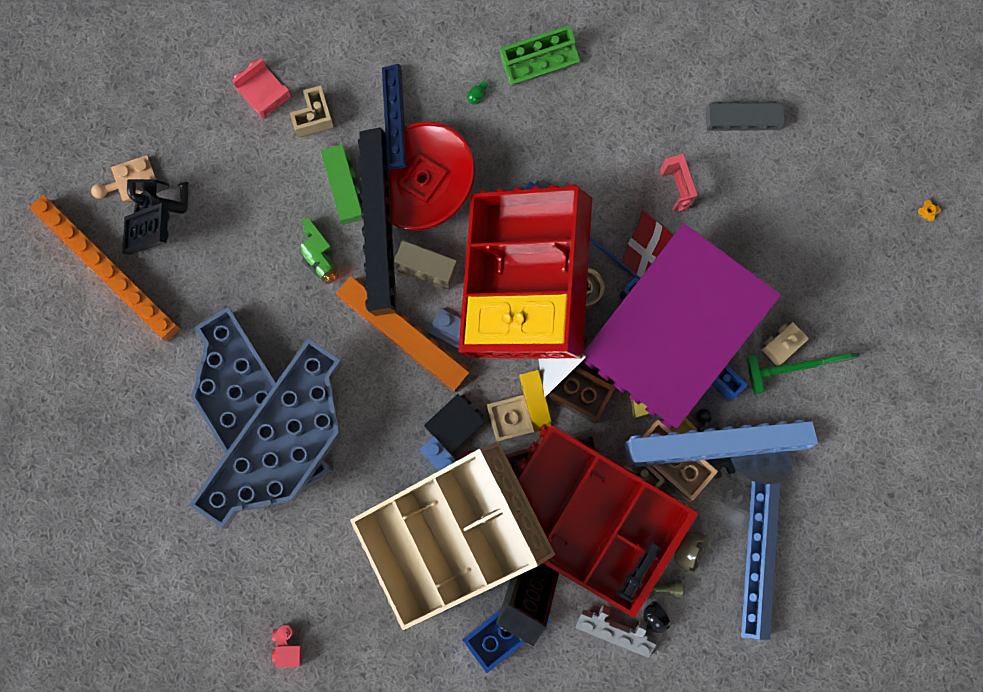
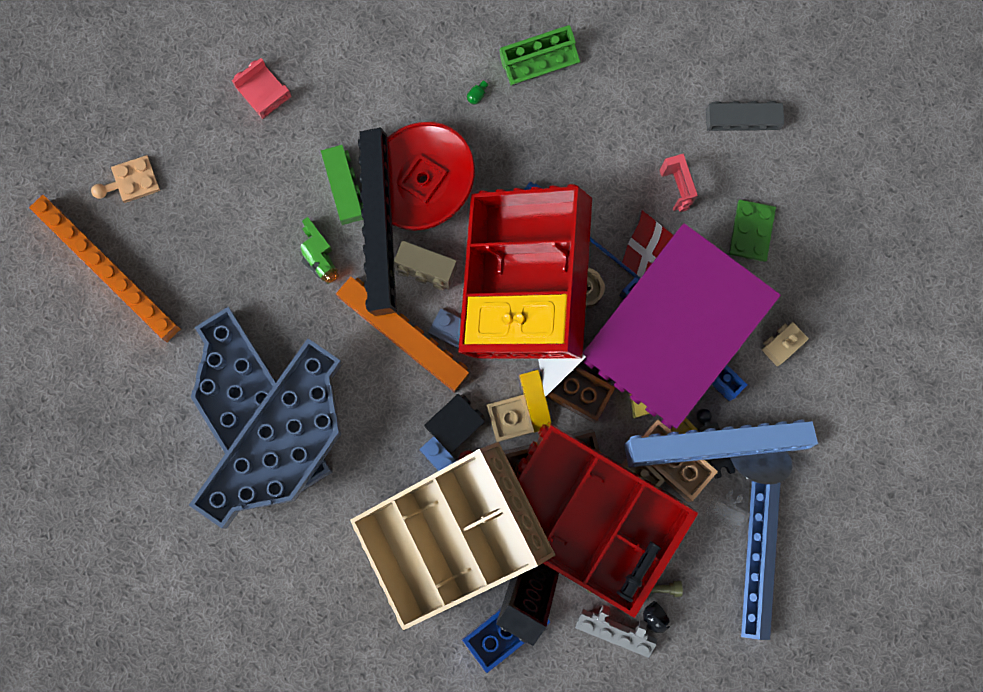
(149, 222): black plate -> none
(285, 653): coral brick -> none
(315, 117): tan brick -> none
(394, 117): dark blue tile -> none
(691, 550): dark tan cylinder -> none
(752, 230): none -> bright green plate
(757, 374): green piece -> none
(923, 211): light orange plate -> none

